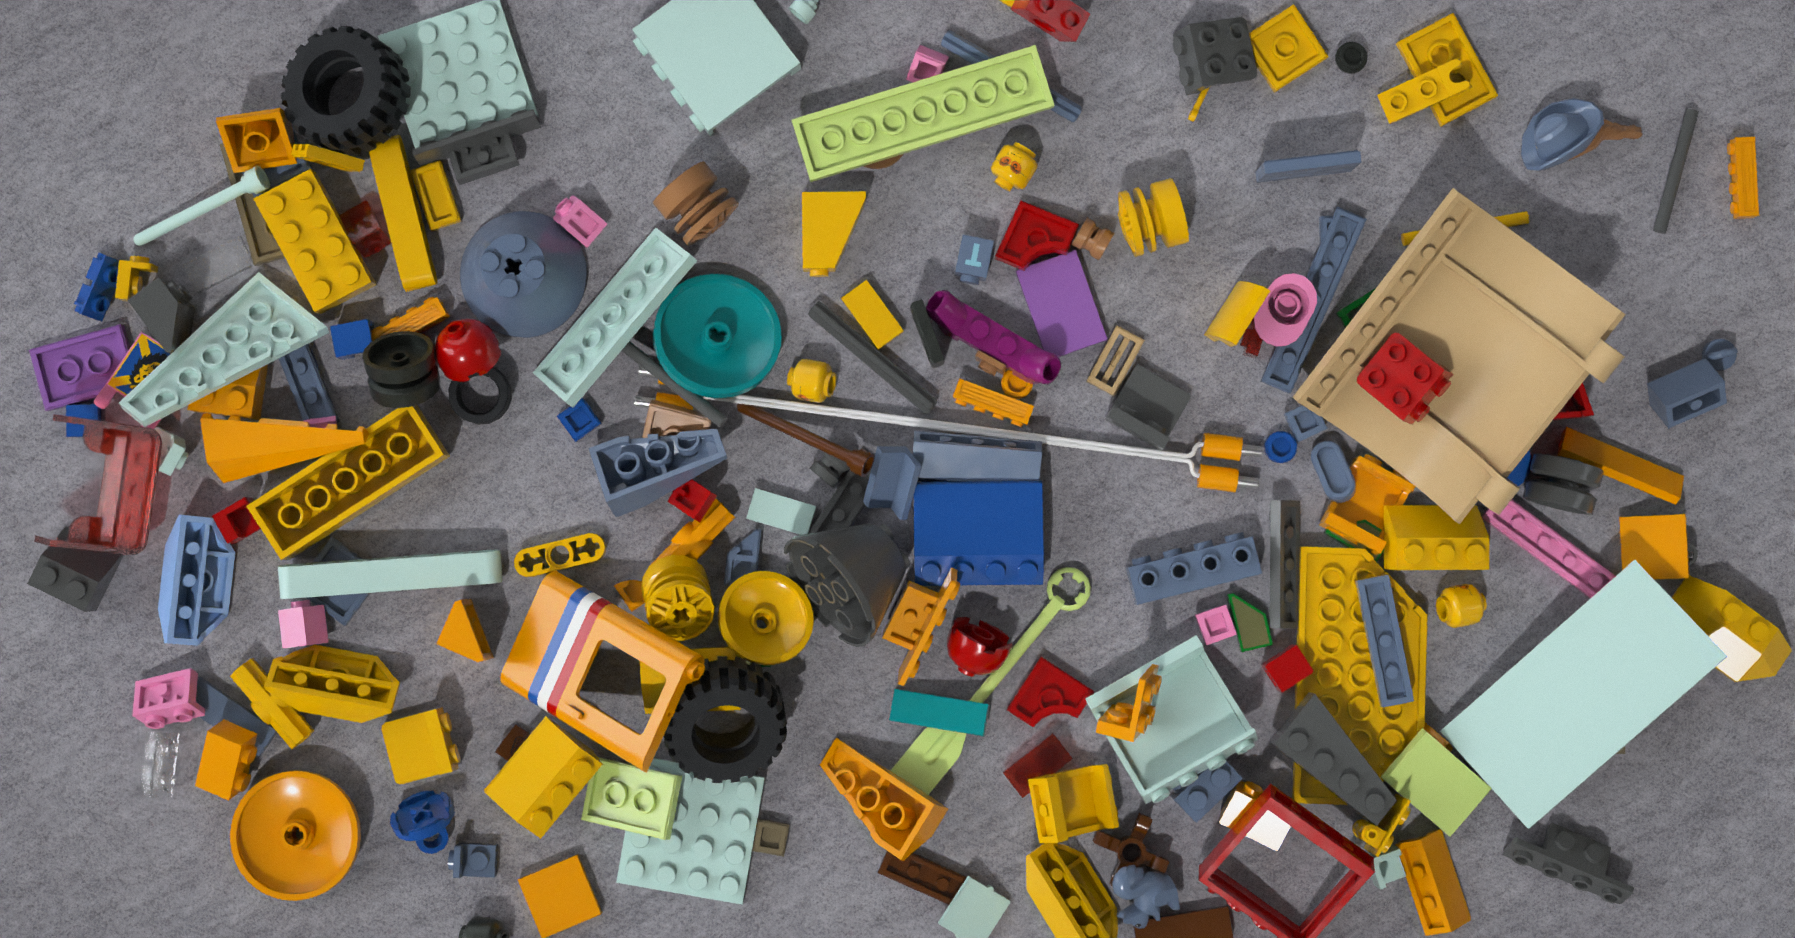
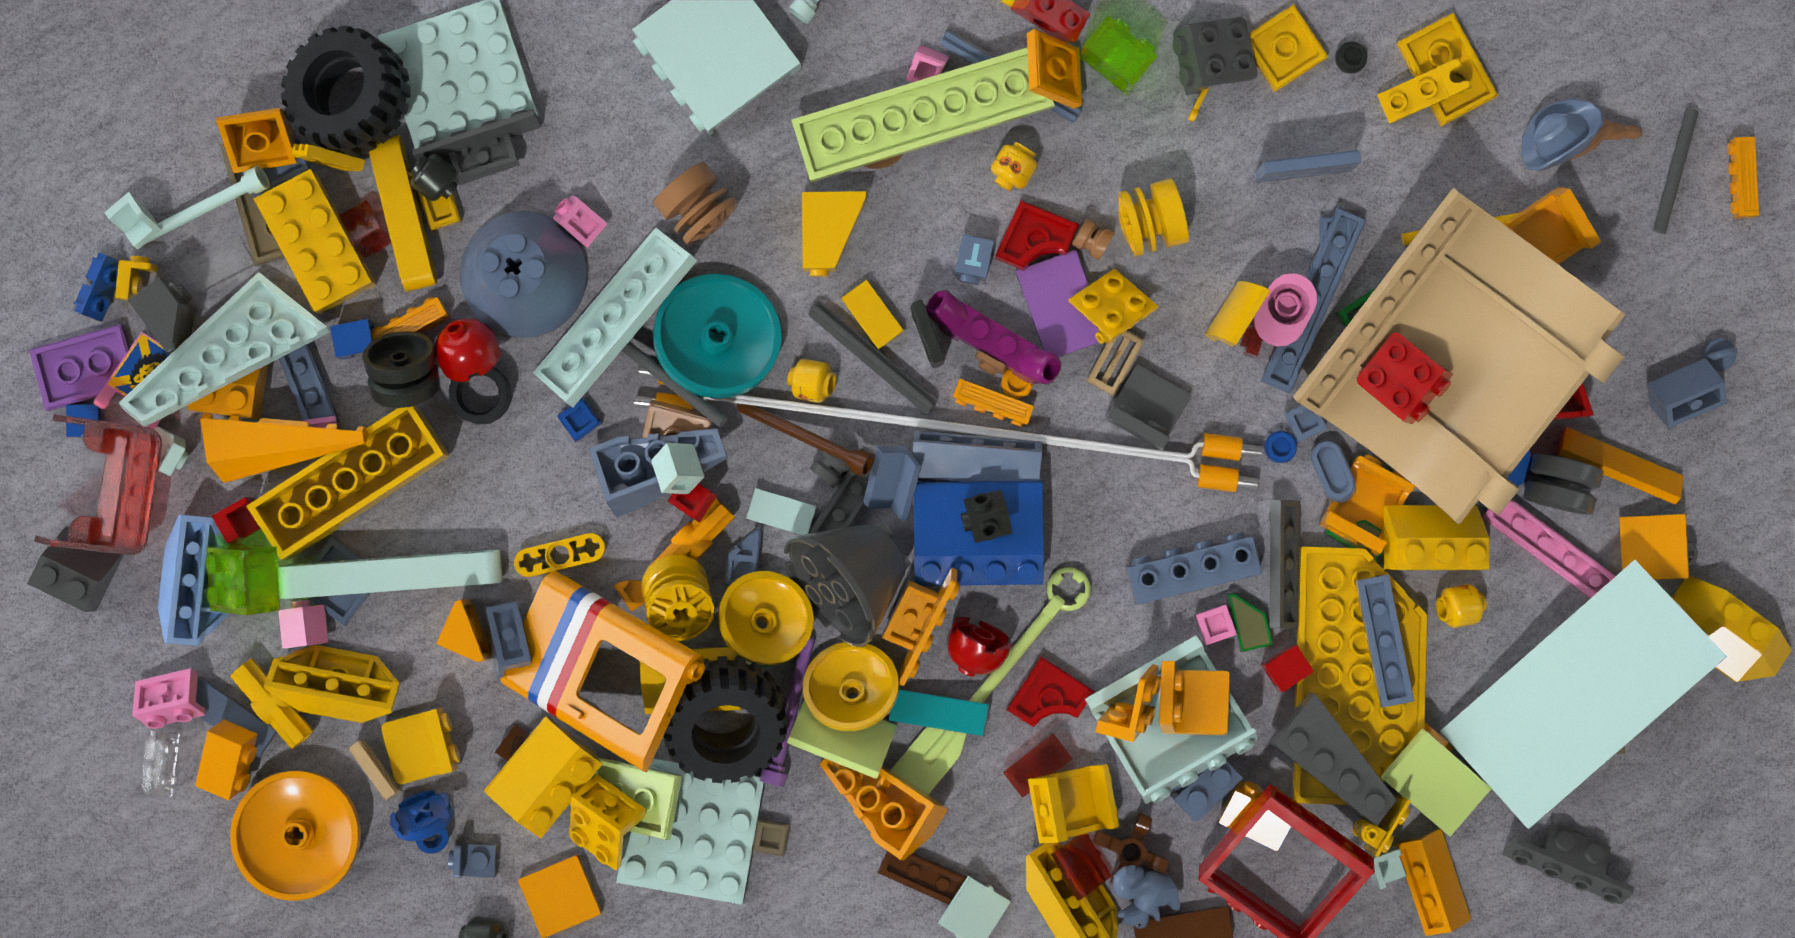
(133, 220): none -> light aqua panel
(243, 579): none -> clear neon green brick
(374, 769): none -> tan tile
(433, 177): none -> pearl dark grey head
(506, 637): none -> sand blue panel
(601, 819): none -> yellow bracket
(677, 468): none -> light aqua panel
(775, 773): none -> medium lavender piece
(850, 670): none -> yellow dish
(857, 750): none -> yellowish green tile
(986, 516): none -> pearl dark grey brick
(1054, 69): none -> light orange tile
(1081, 865): none -> clear red piece
(1112, 305): none -> yellow hinge
(1118, 55): none -> clear neon green brick
(1193, 701): none -> light orange bracket
(1555, 225): none -> light orange panel

